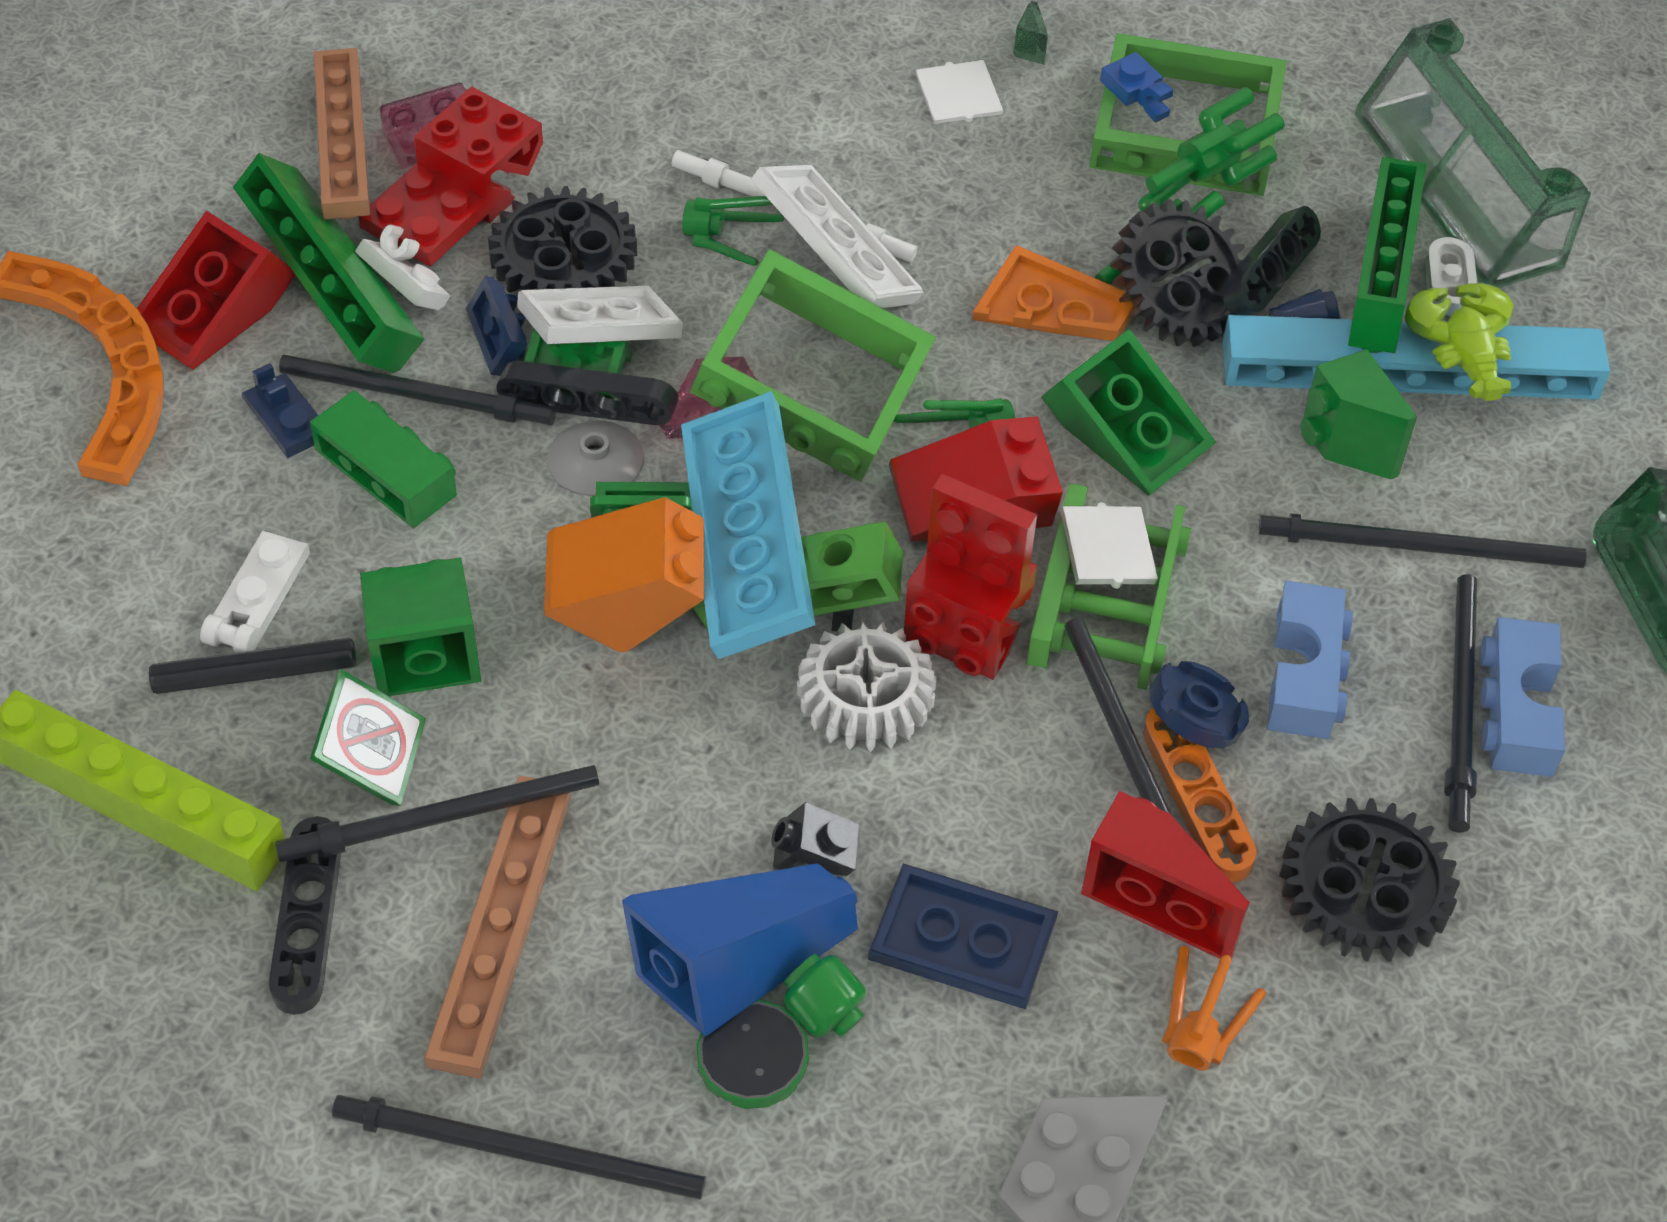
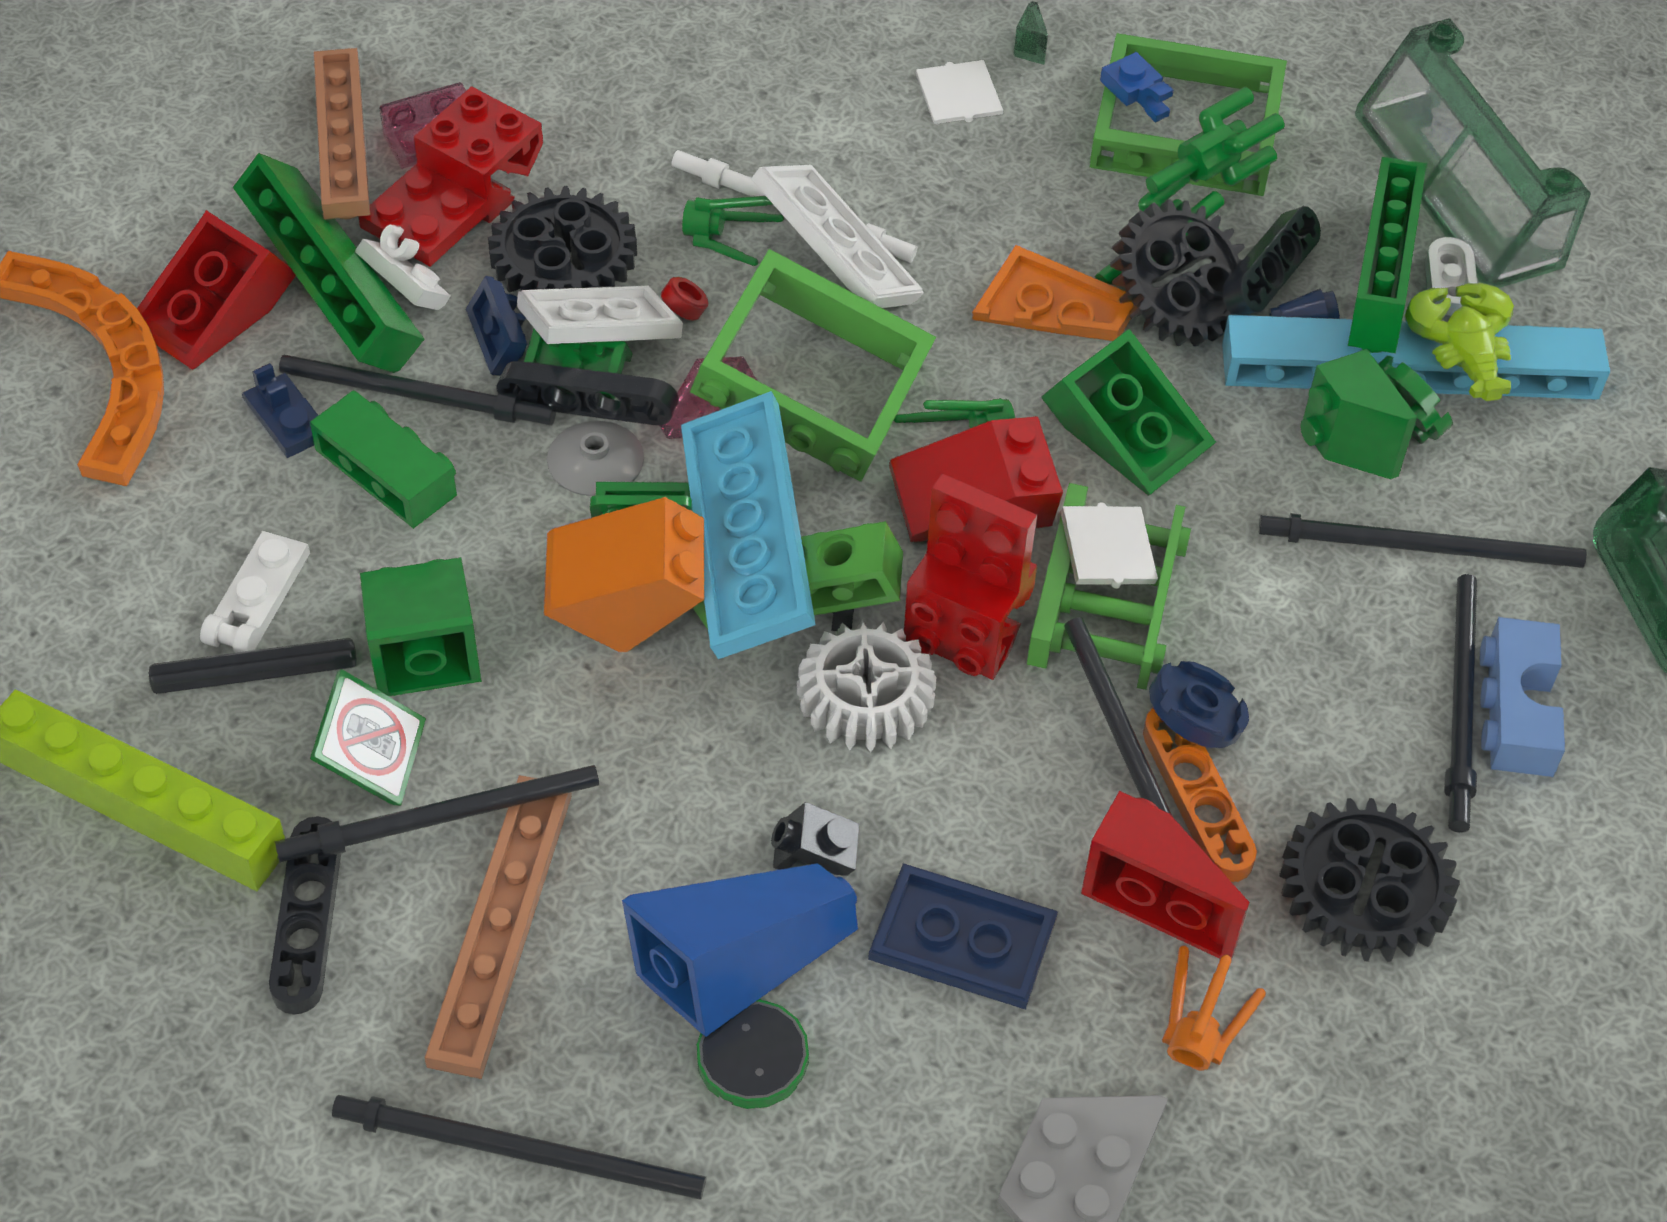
(684, 298): none -> red tile
(824, 996): green head -> none
(1307, 695): medium blue arch -> none
(1420, 399): none -> green plate

